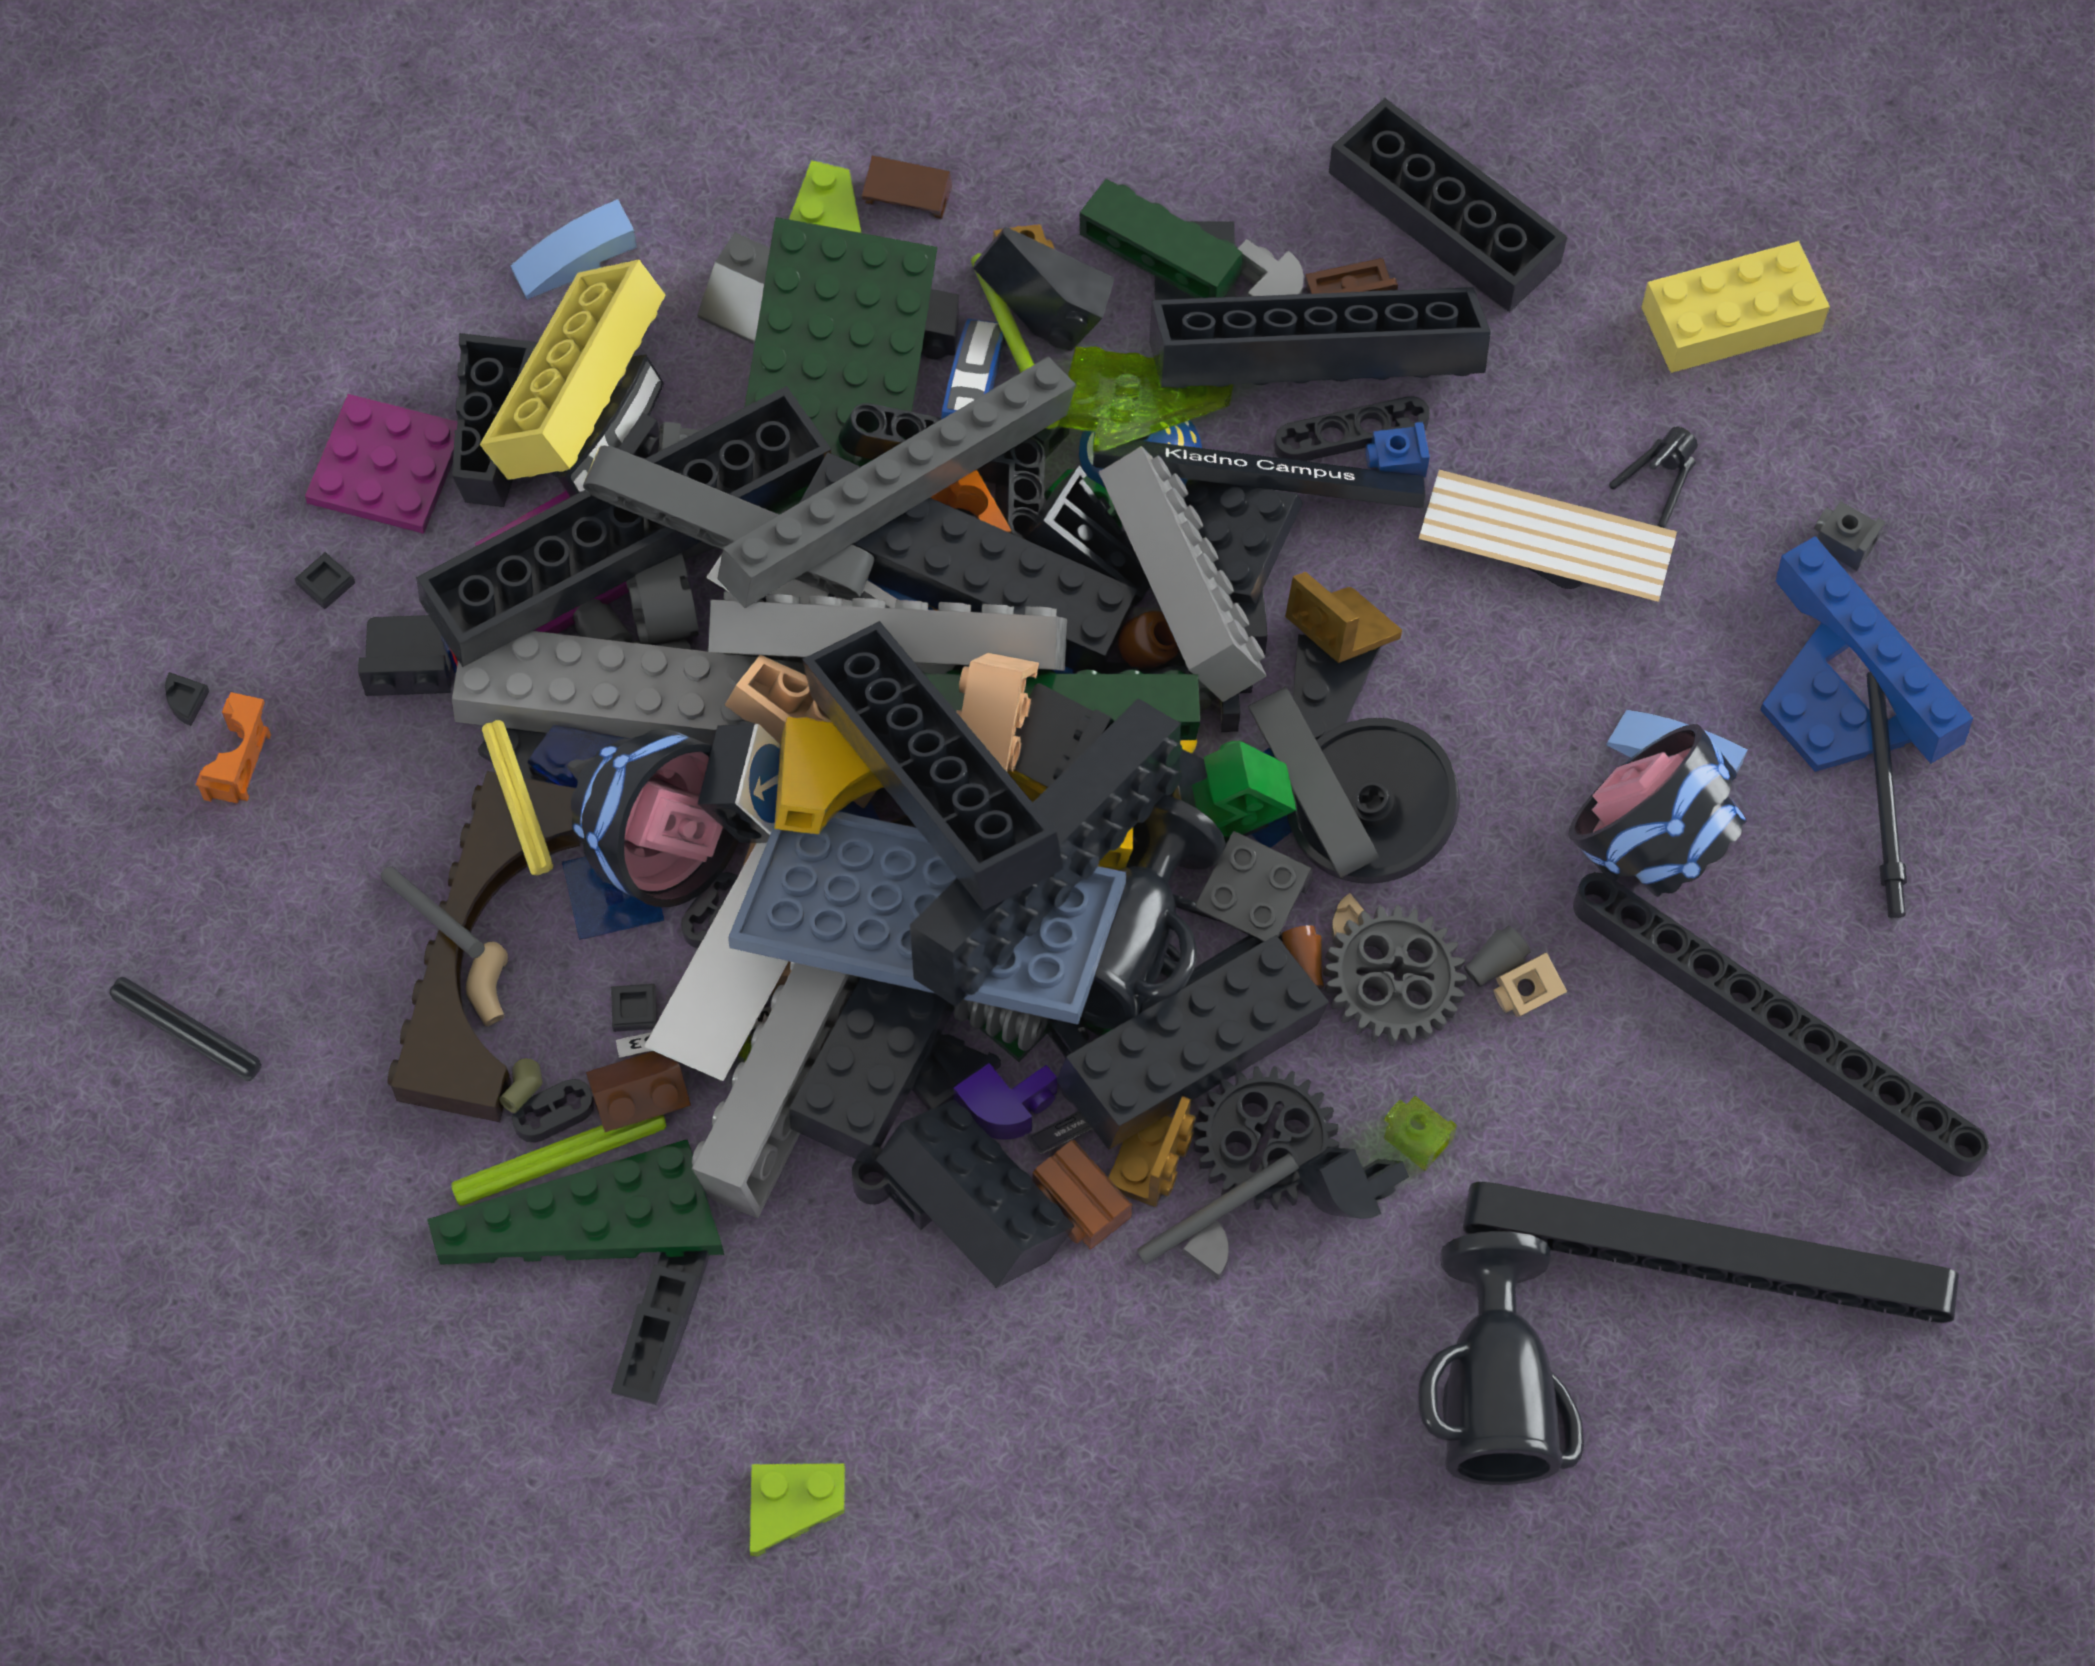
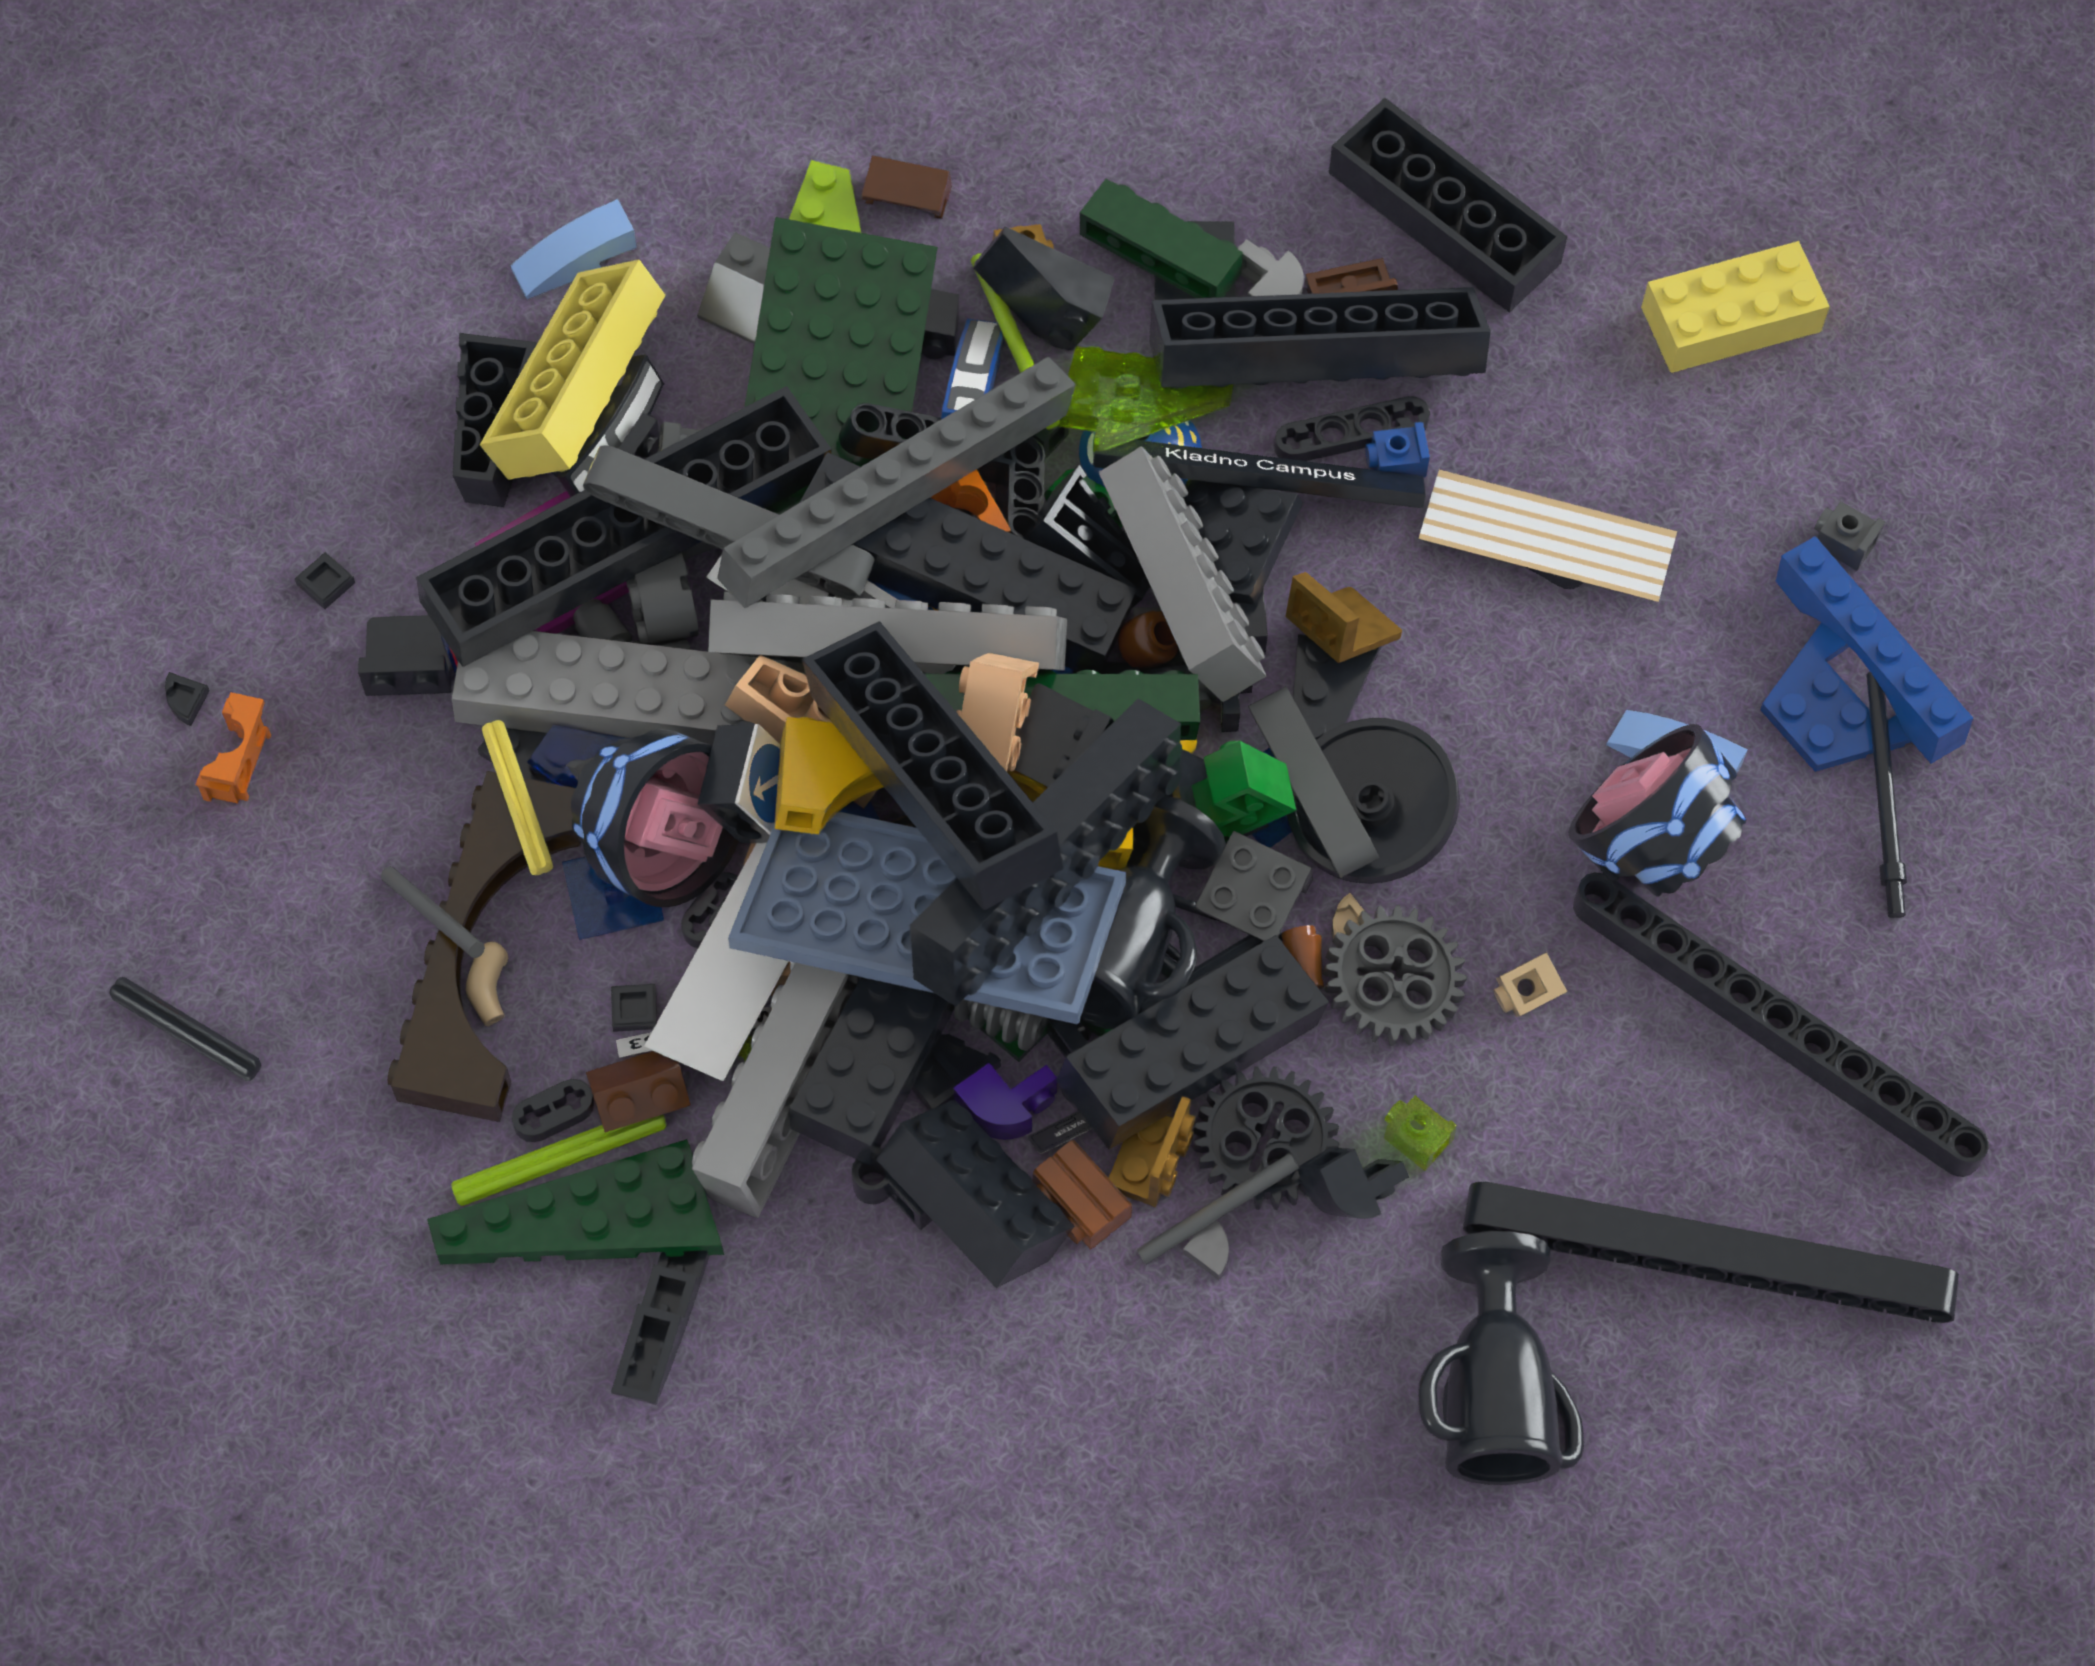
(384, 464): magenta plate -> none
(526, 1081): olive arm -> none
(792, 1499): lime wing -> none
(1498, 955): dark grey cone -> none
(1671, 452): black plant -> none

